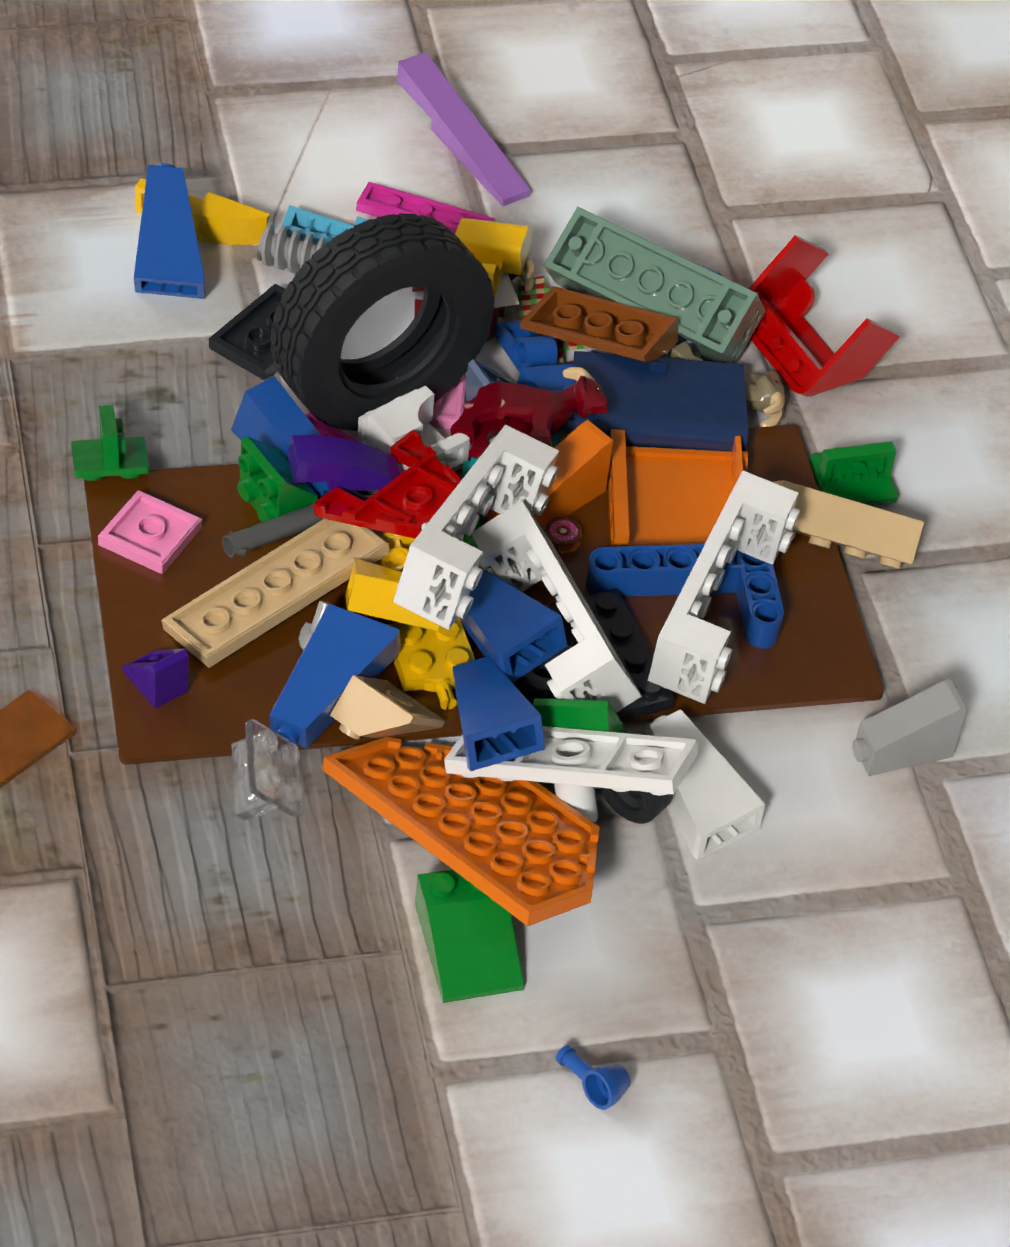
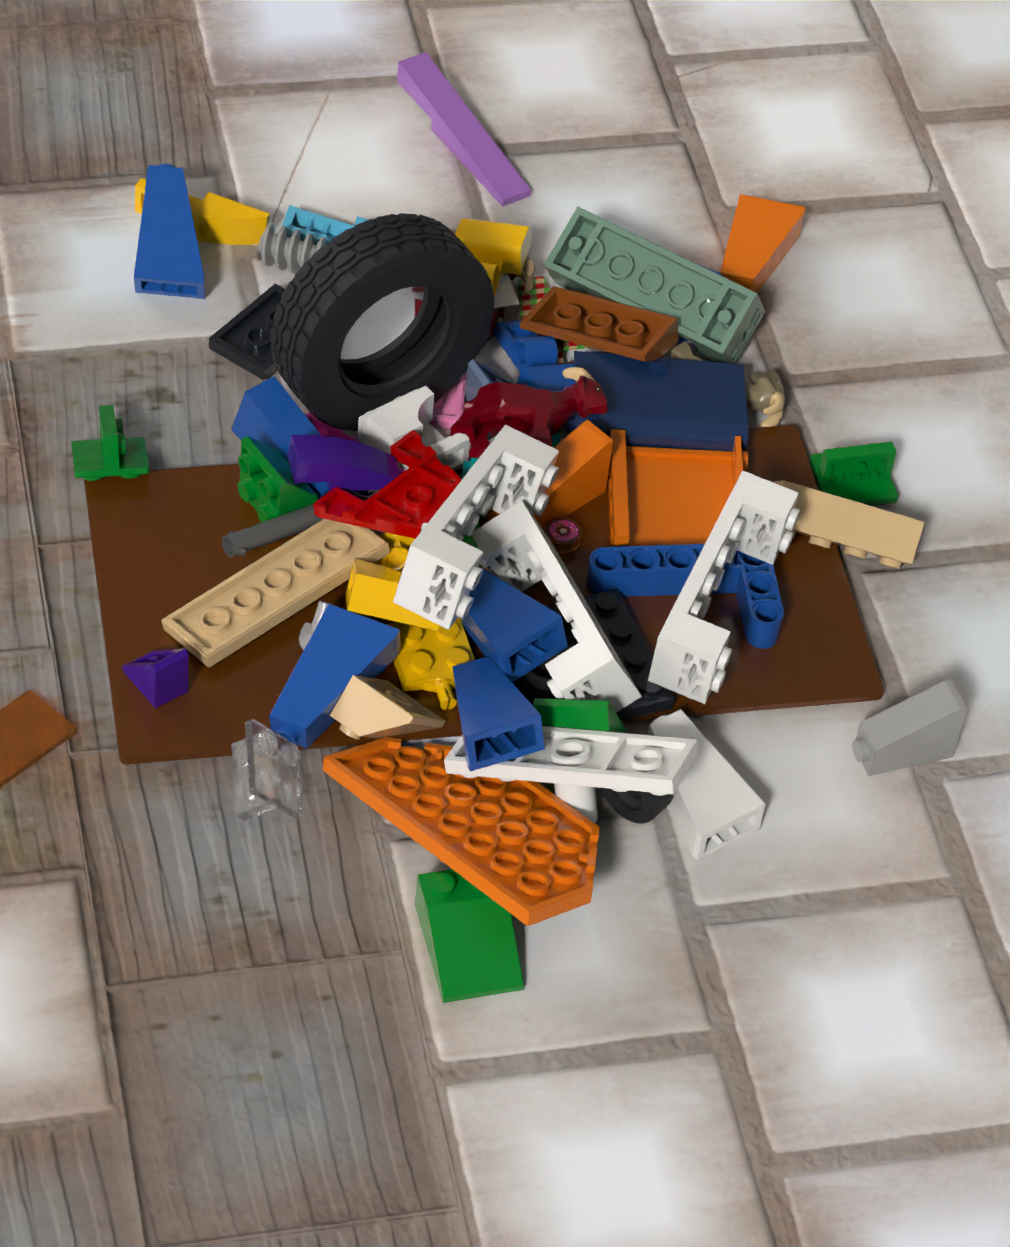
(150, 532): bright pink tile -> none
(383, 201): dark pink tile -> none
(601, 1084): blue bar -> none
(760, 239): none -> orange slope
(792, 343): red windscreen -> none

